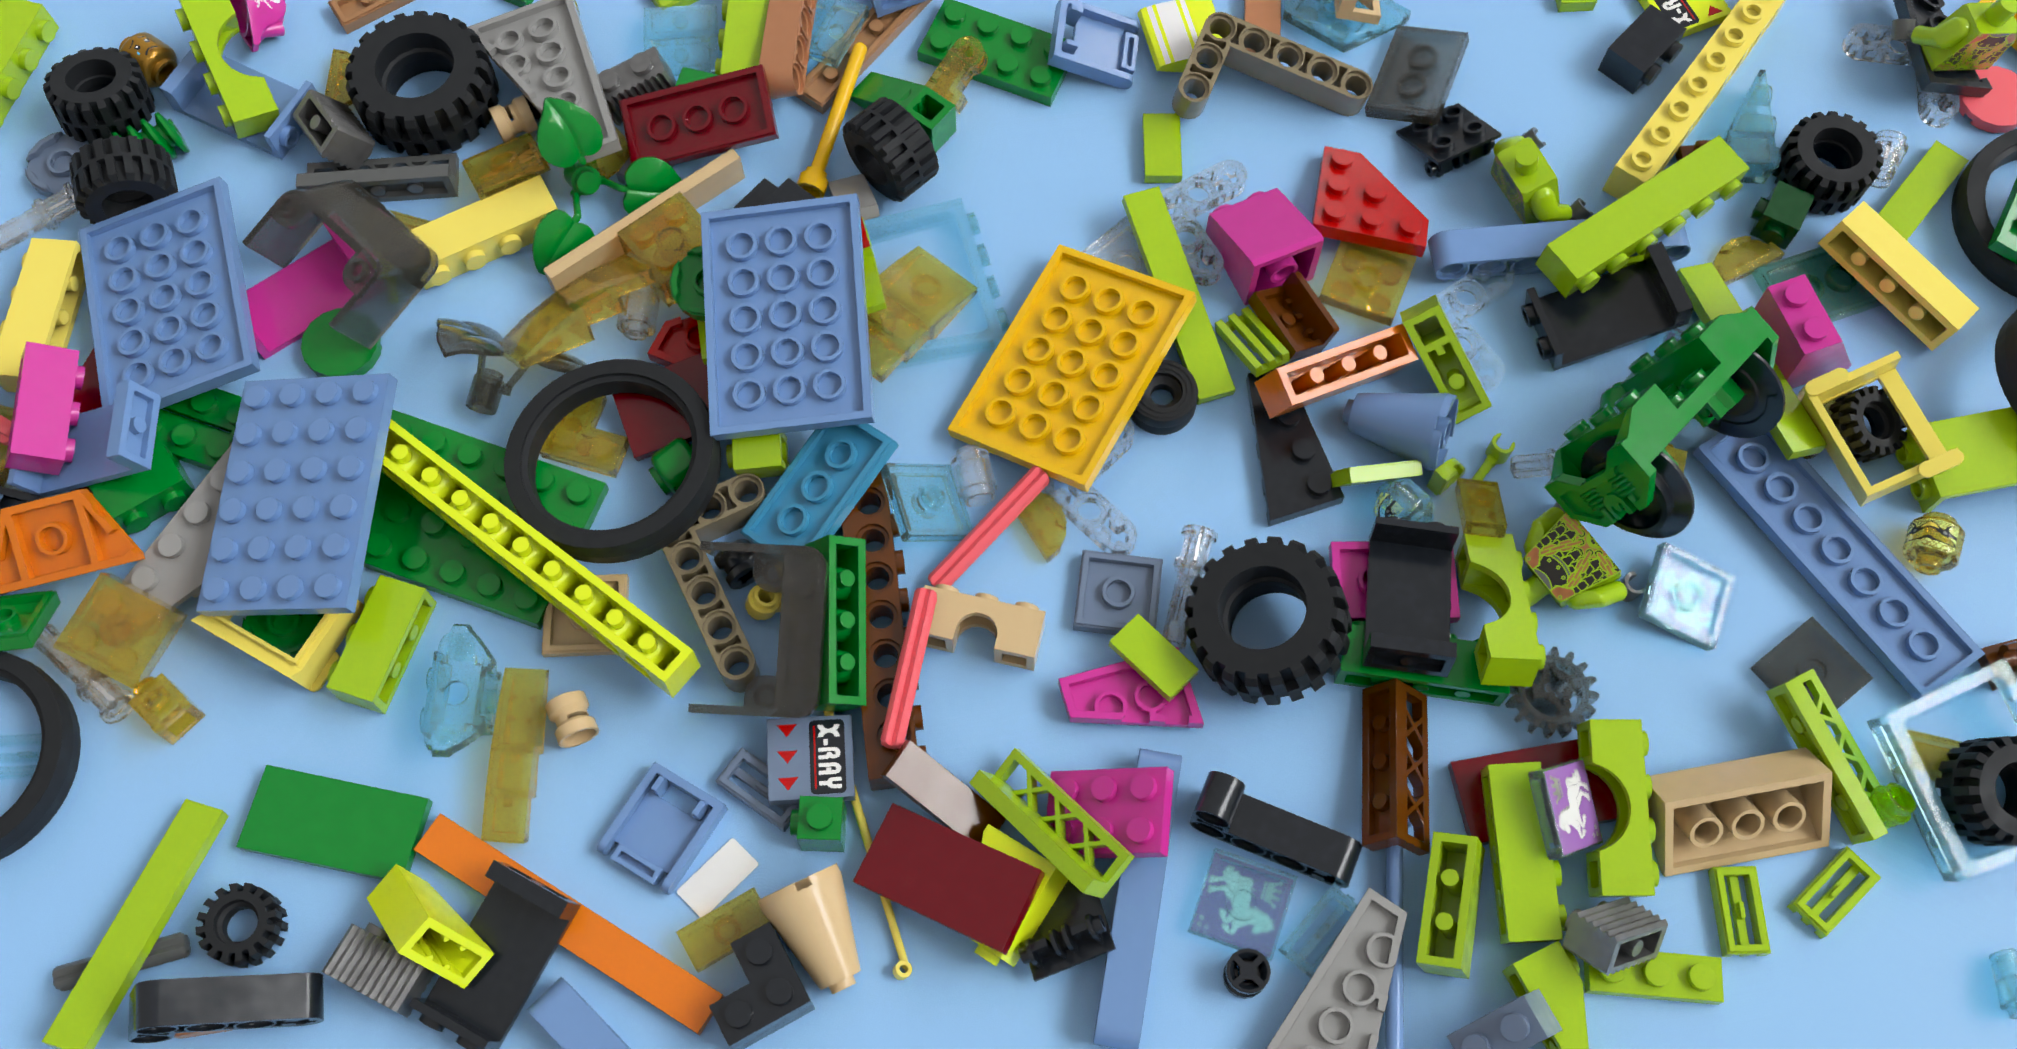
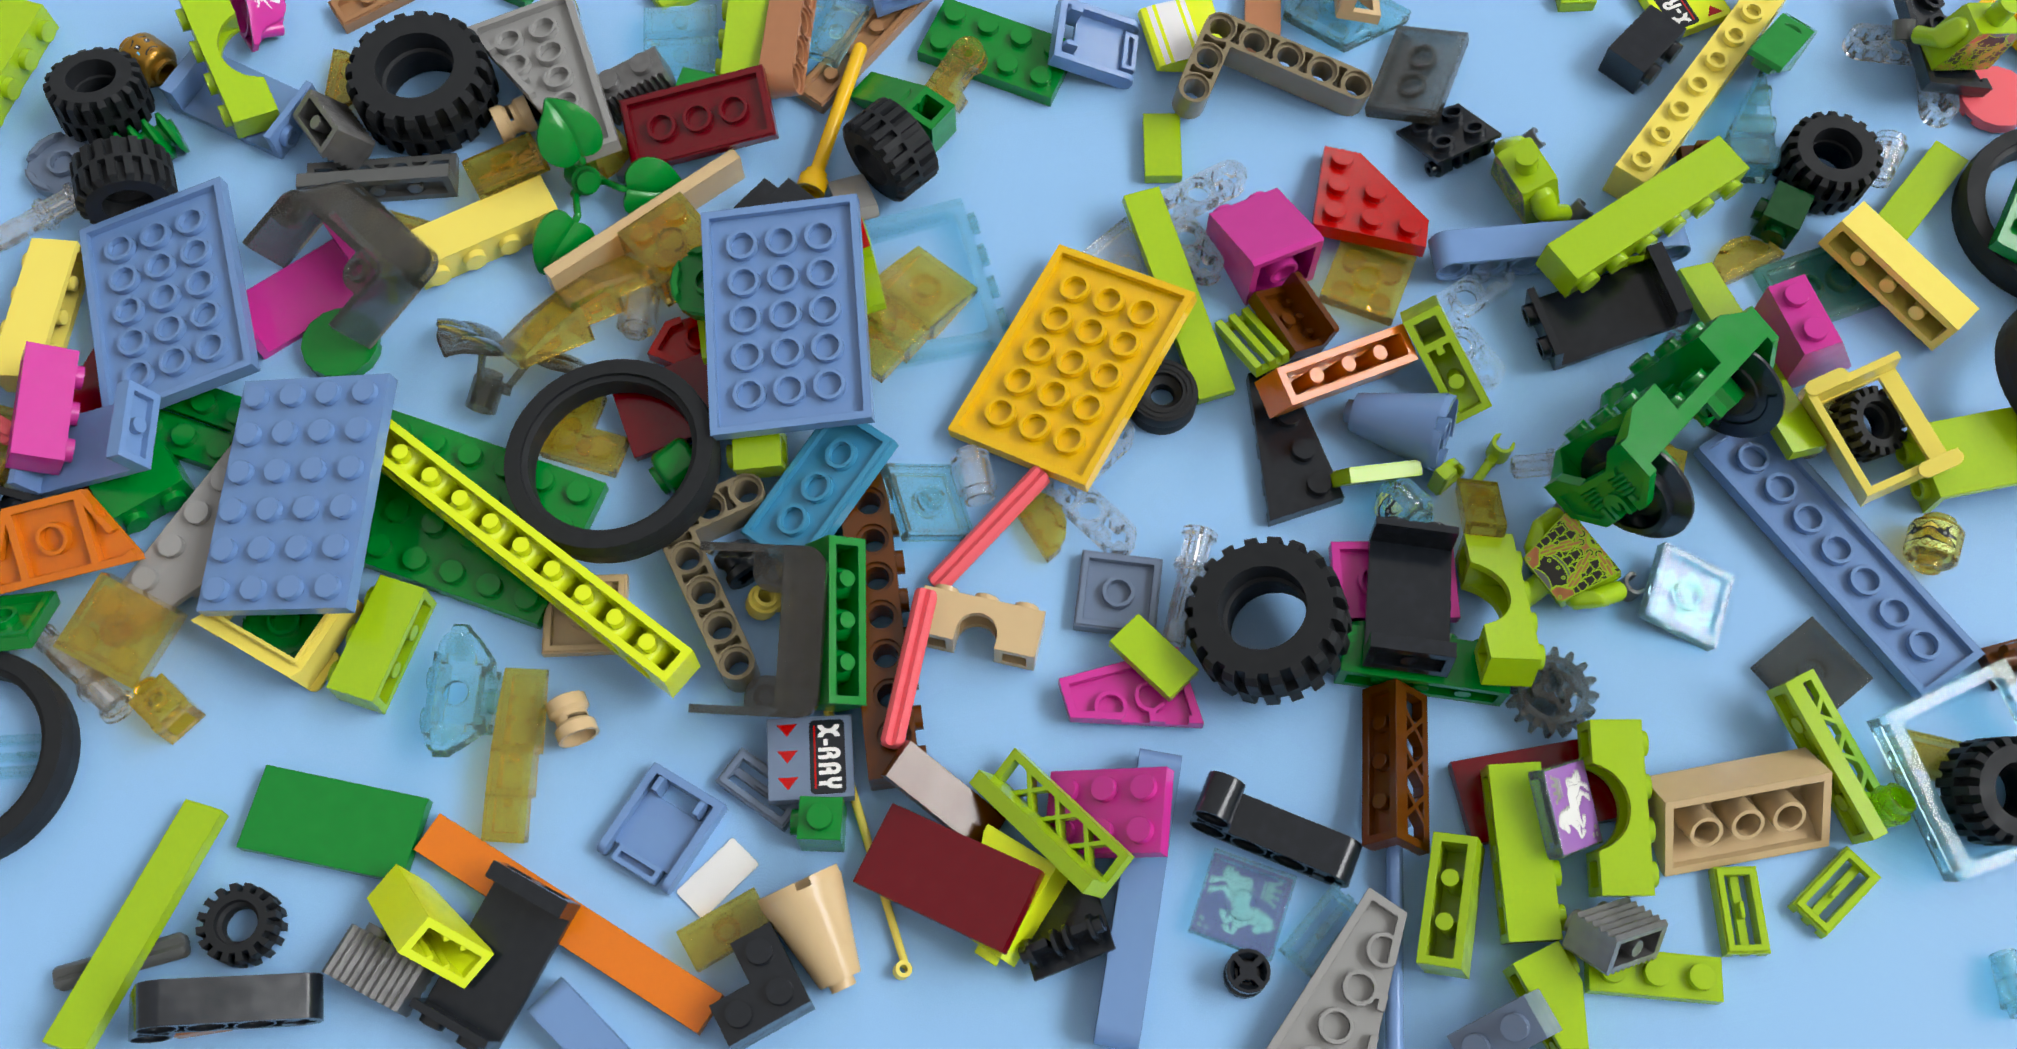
(1781, 45): none -> green slope

